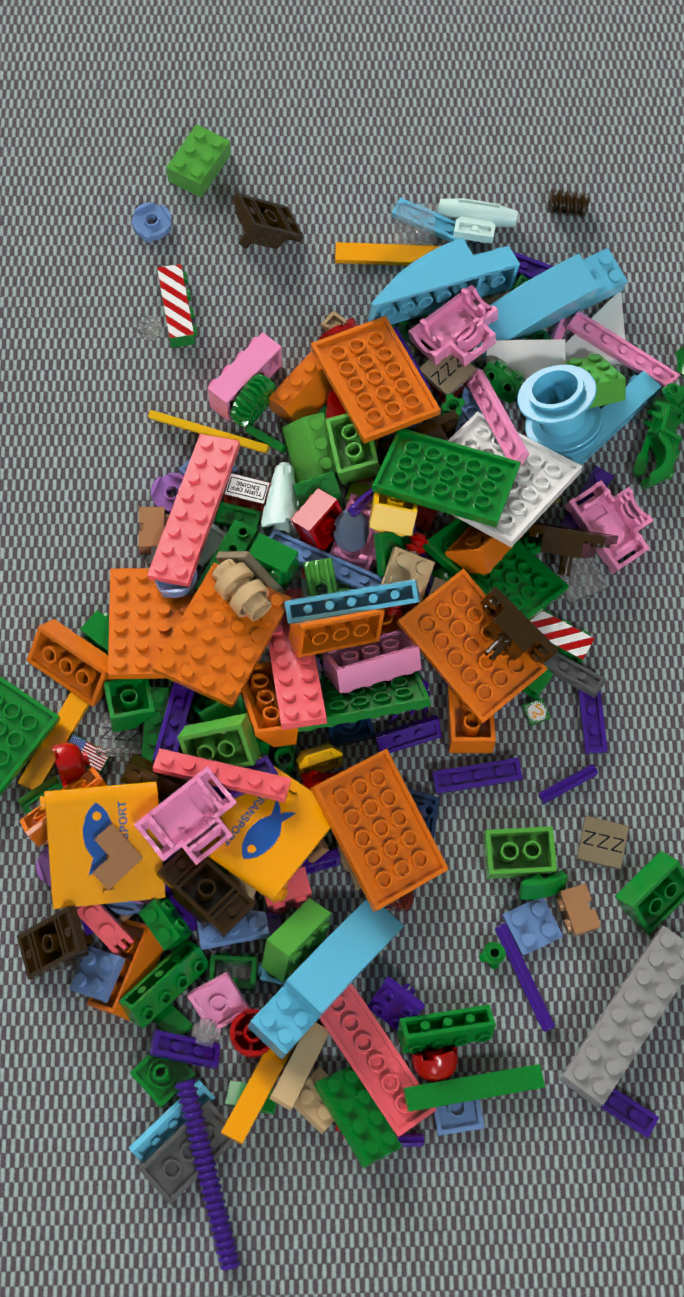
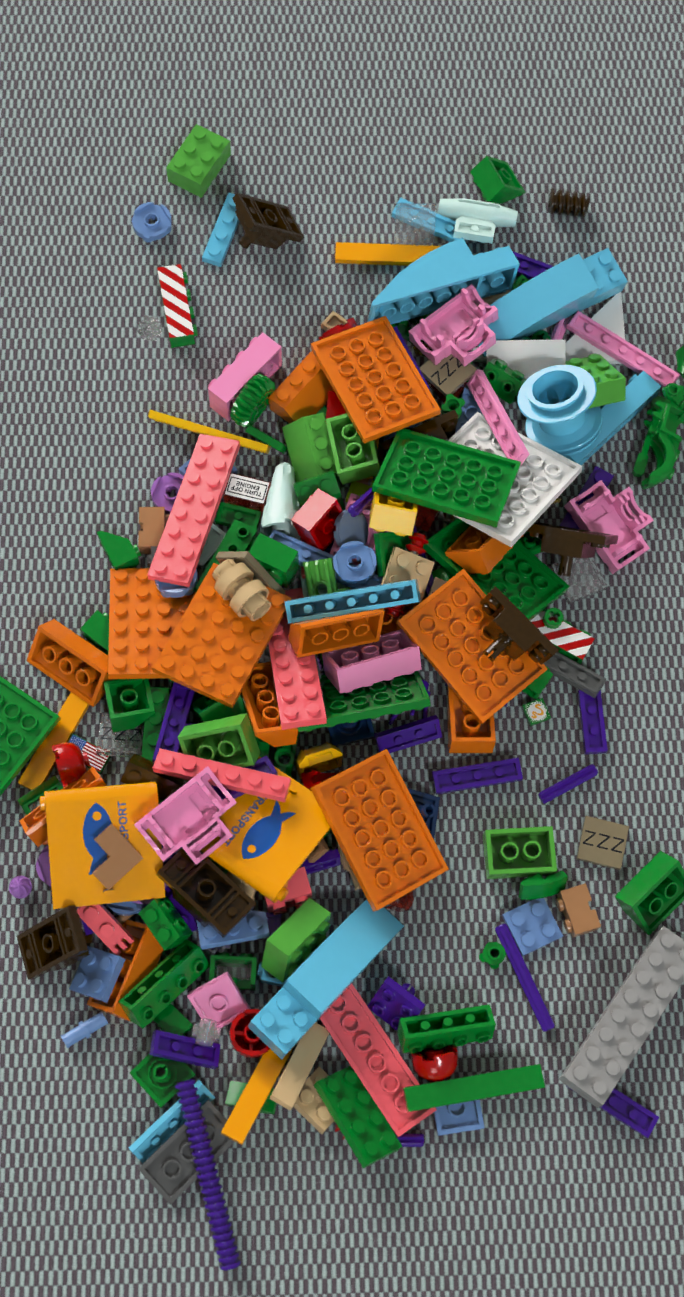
(20, 887): none -> medium lavender plate
(84, 1029): none -> medium blue pin
(119, 550): none -> green slope
(222, 233): none -> medium azure plate
(360, 552): none -> medium blue plate
(496, 180): none -> green slope
(551, 624): none -> green bush

